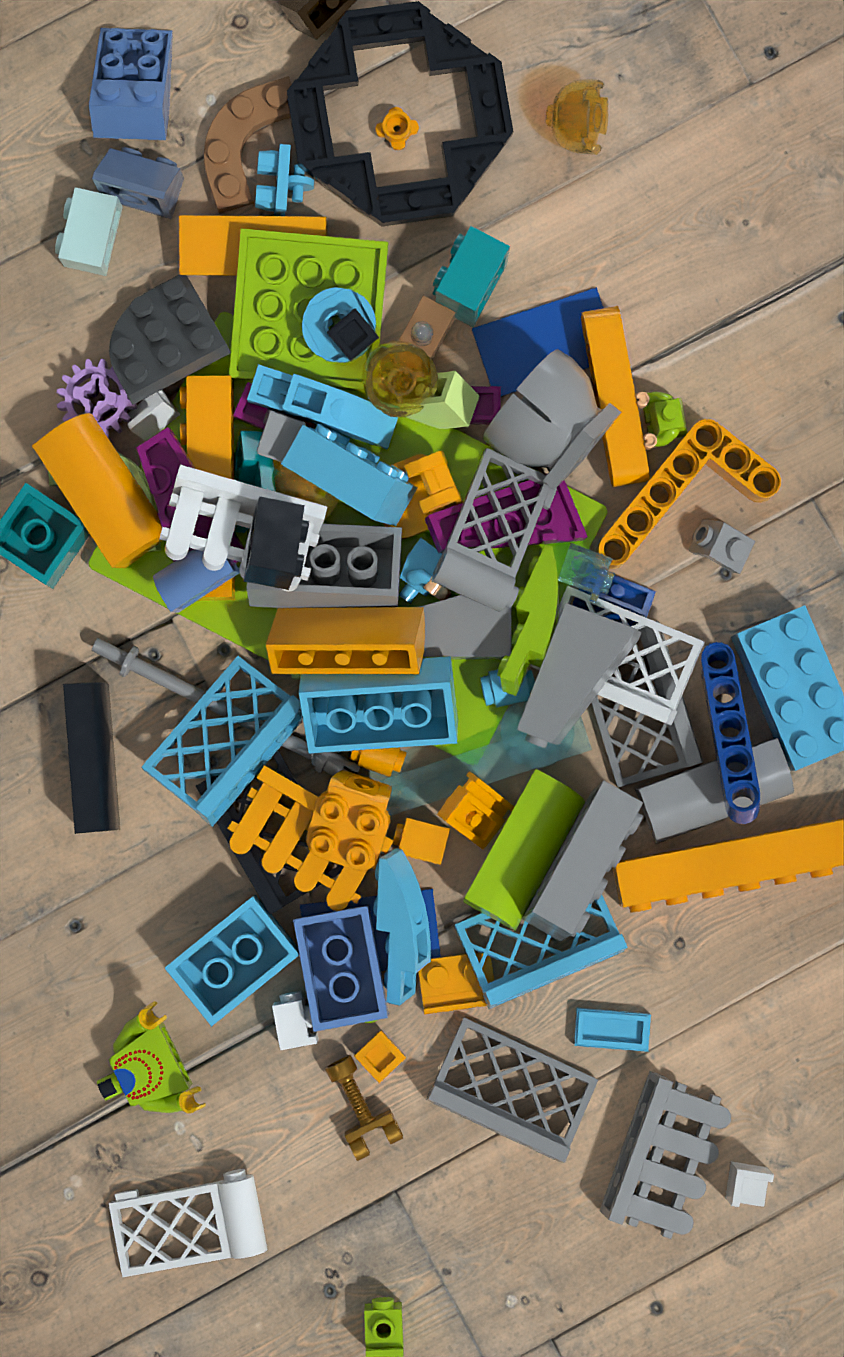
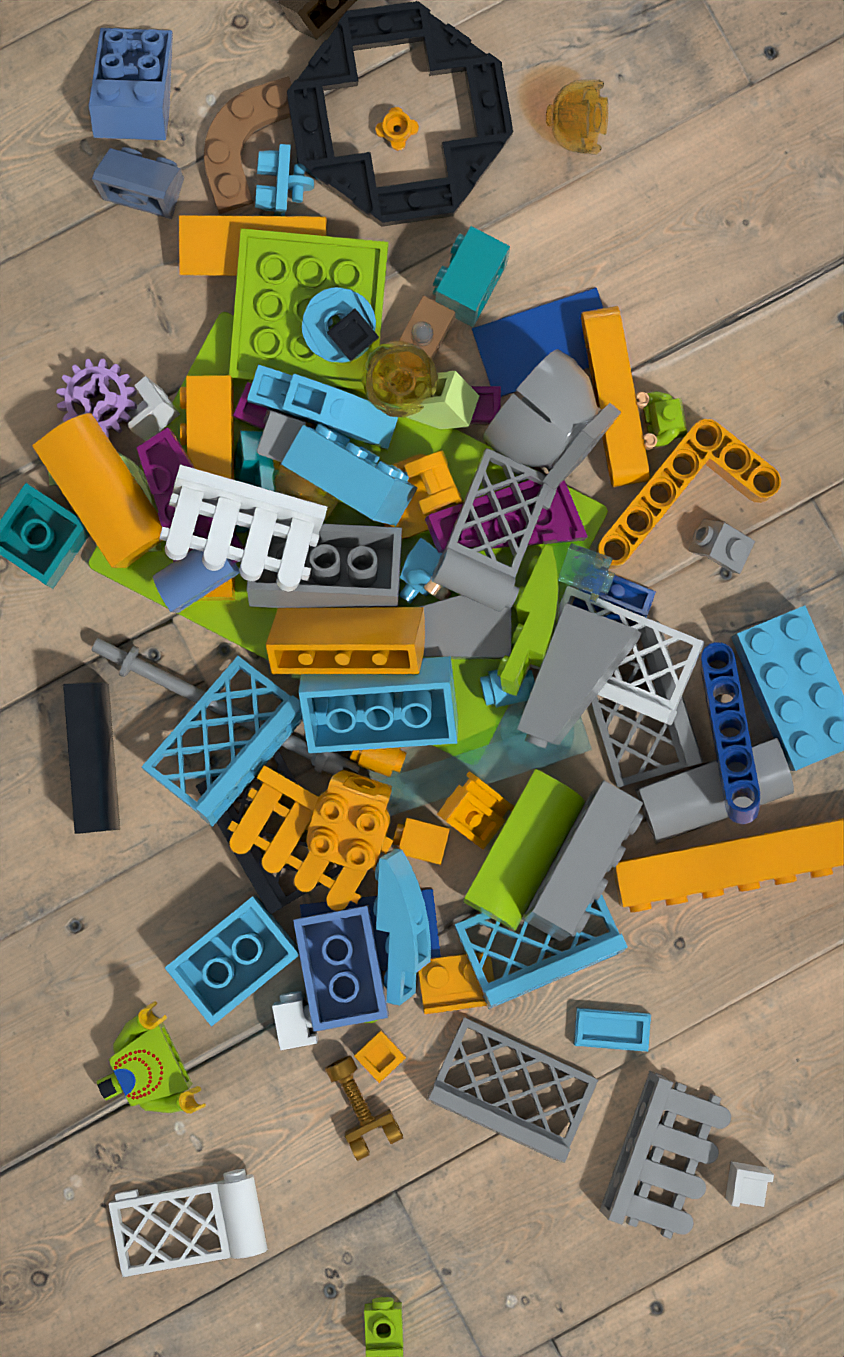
(89, 231): light aqua brick -> none
(163, 339): dark grey plate -> none
(275, 543): black brick -> none

